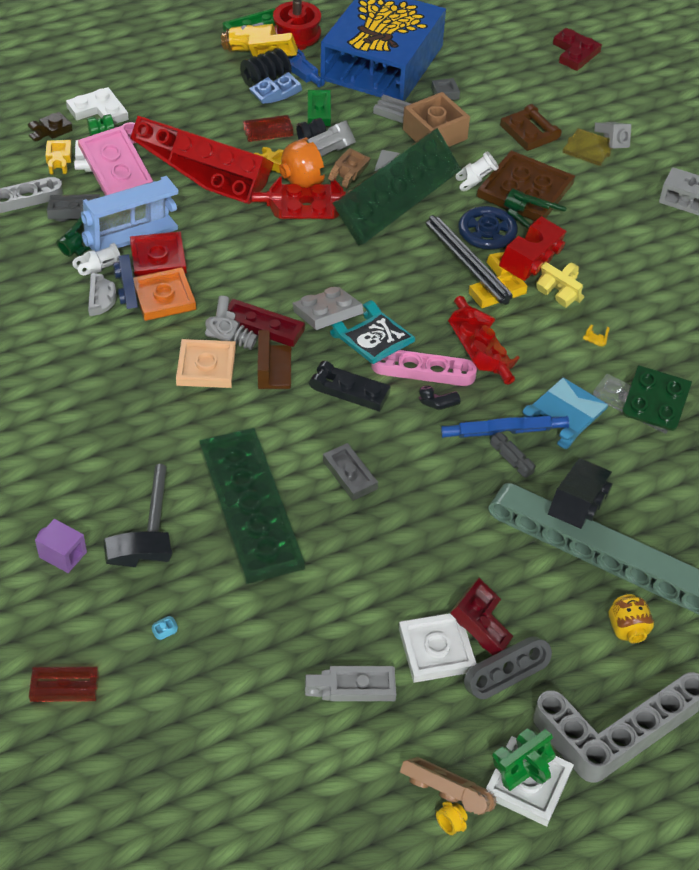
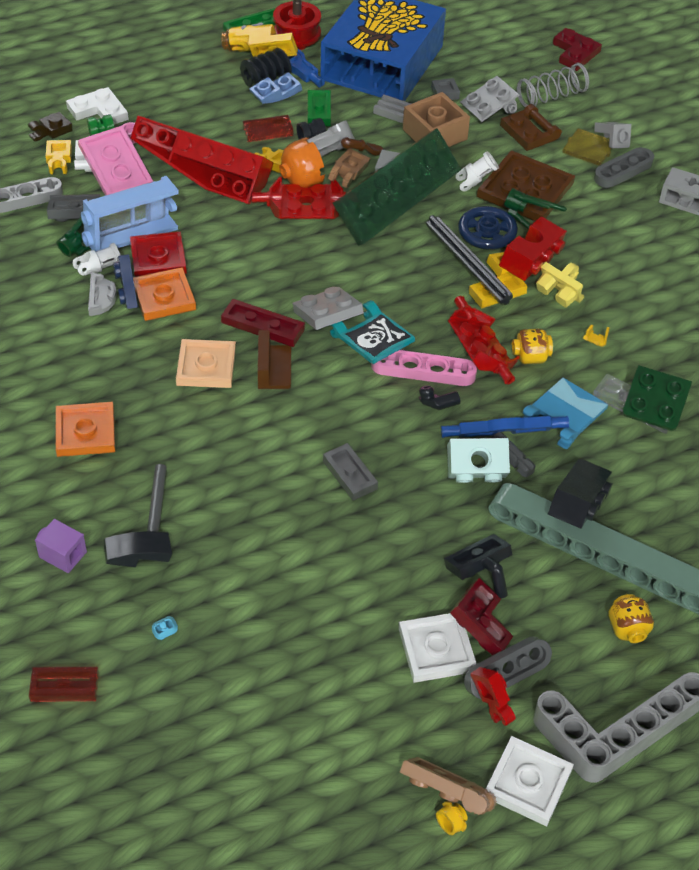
(85, 429): none -> orange plate
(226, 328): light grey piece -> none
(251, 506): clear green plate -> none
(349, 386): black plate -> none
(353, 683): light grey hinge -> none
(361, 145): none -> reddish brown piece
(480, 556): none -> black plate
(491, 98): none -> light grey hinge
(493, 450): none -> light aqua brick
(493, 691): none -> red plate
(532, 346): none -> yellow head
(532, 747): green hips -> none
(534, 94): none -> light grey piece
(623, 167): none -> dark grey plate

